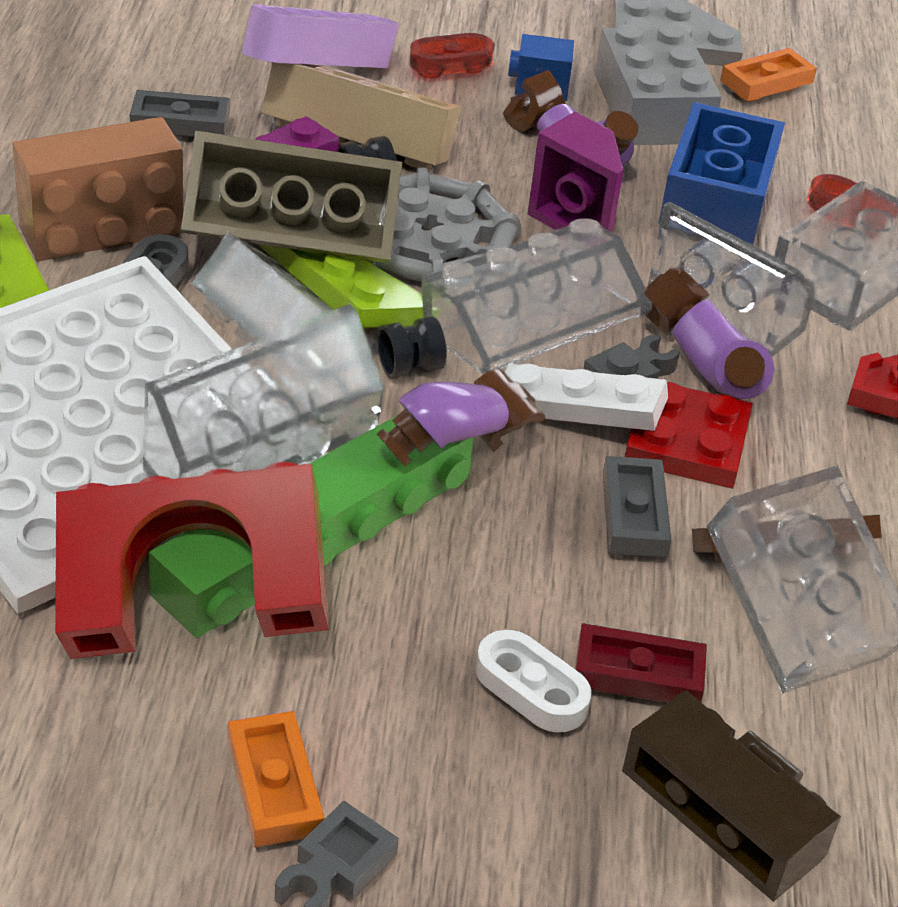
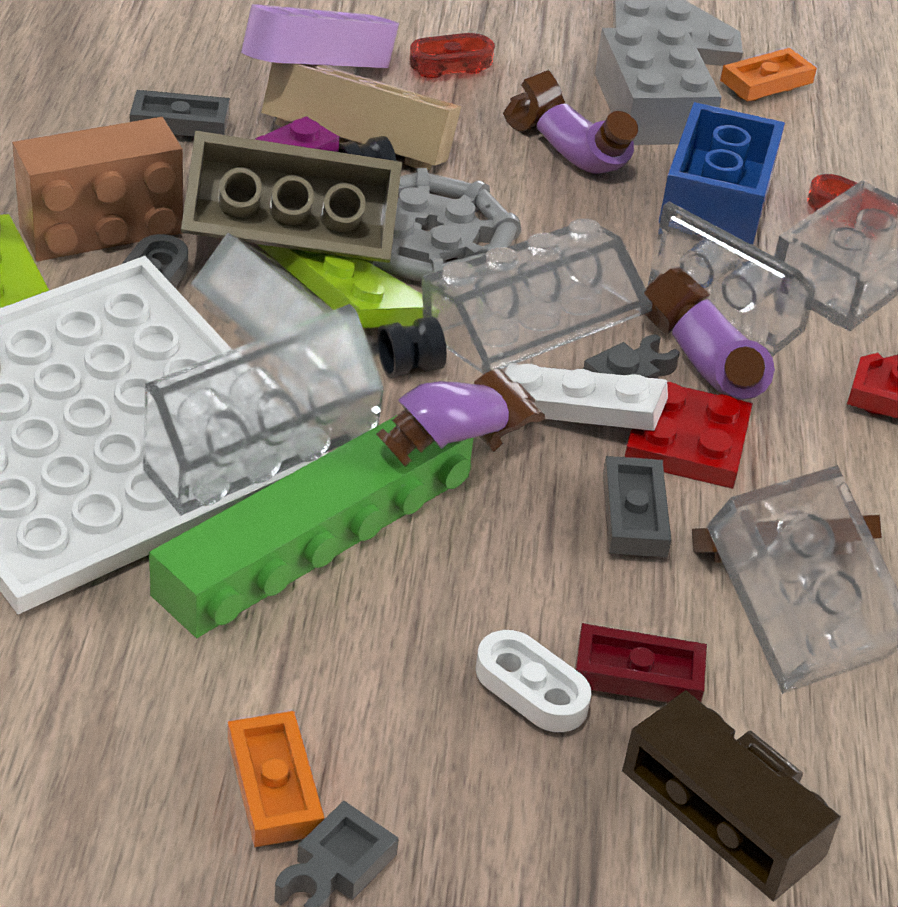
(112, 529): red arch -> none
(539, 55): blue brick -> none
(575, 174): magenta slope -> none

